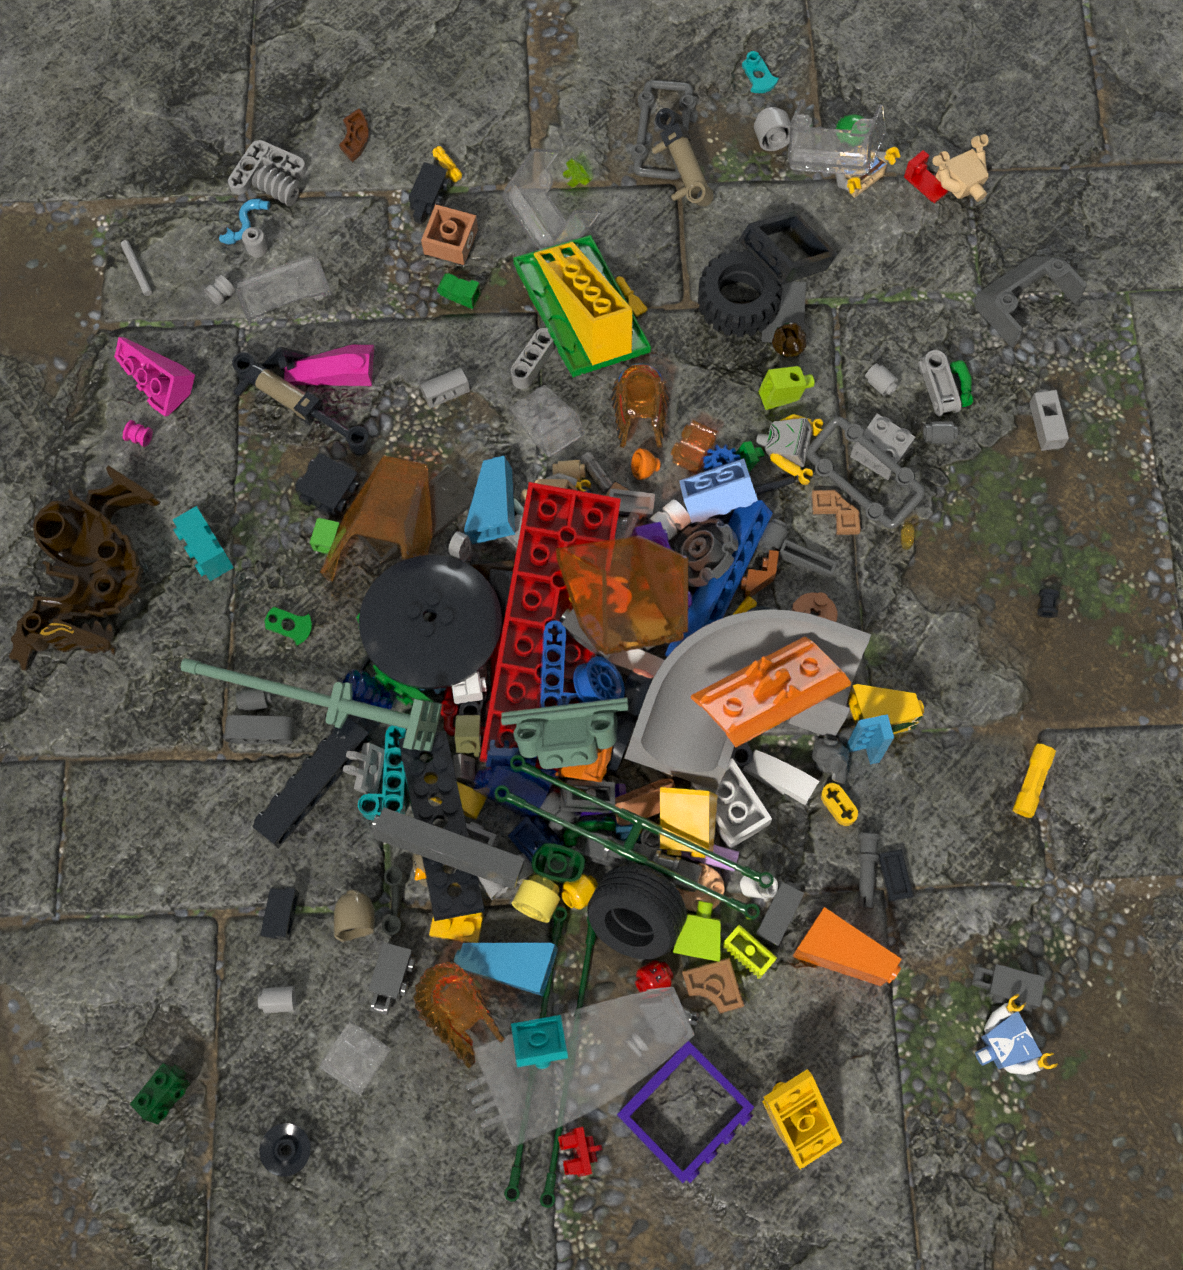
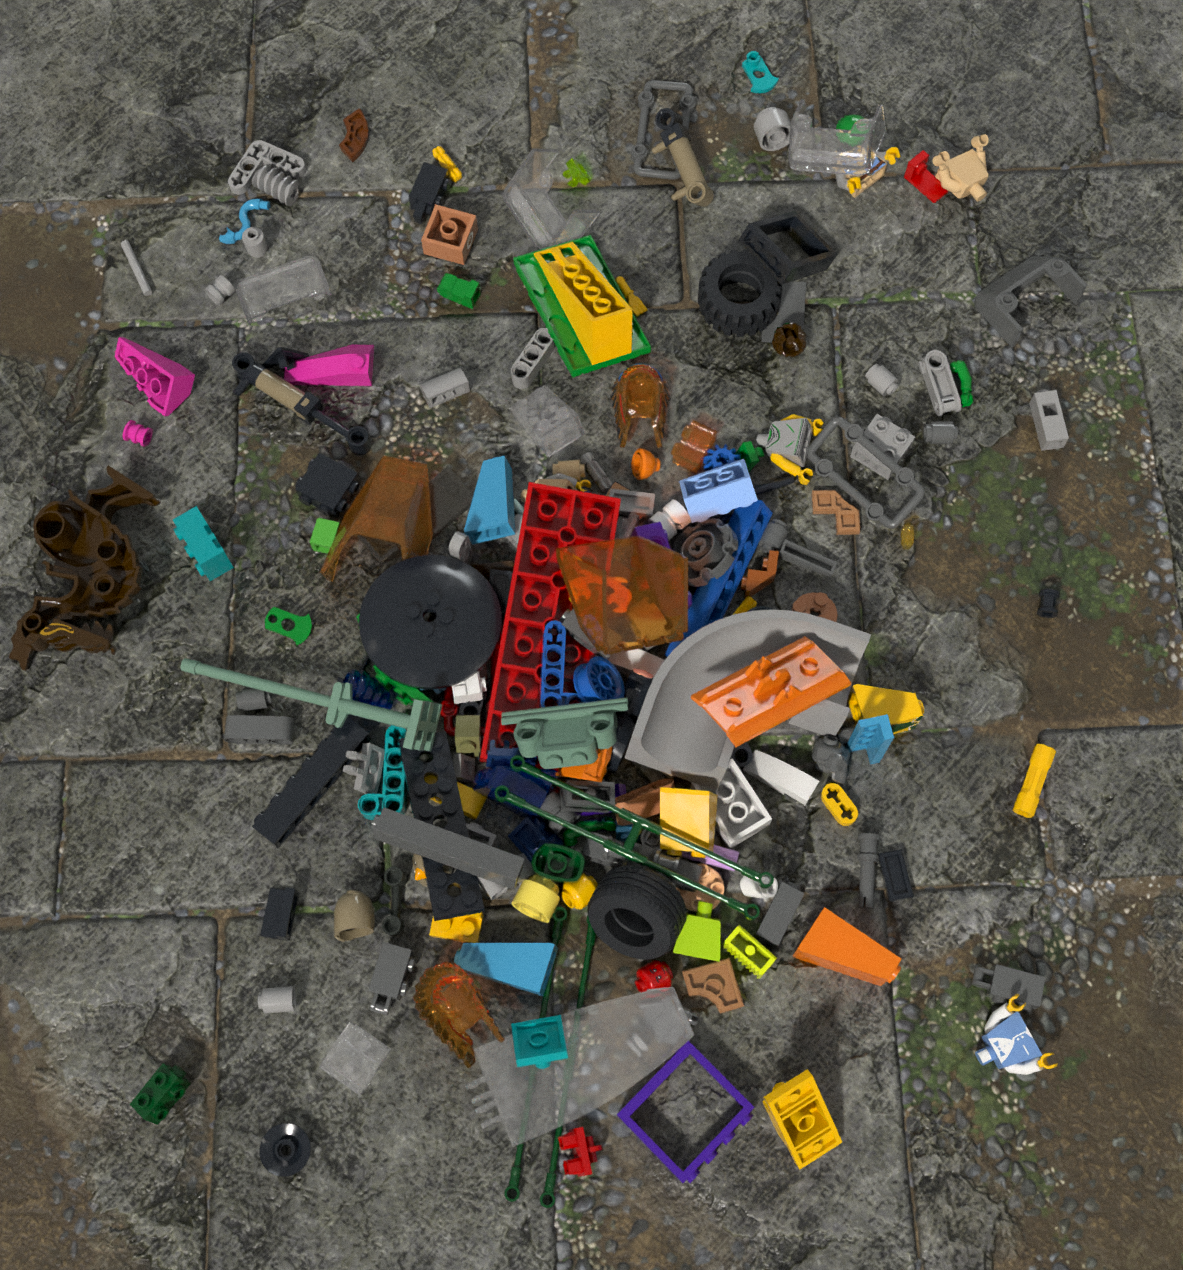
(784, 386): lime torso -> none

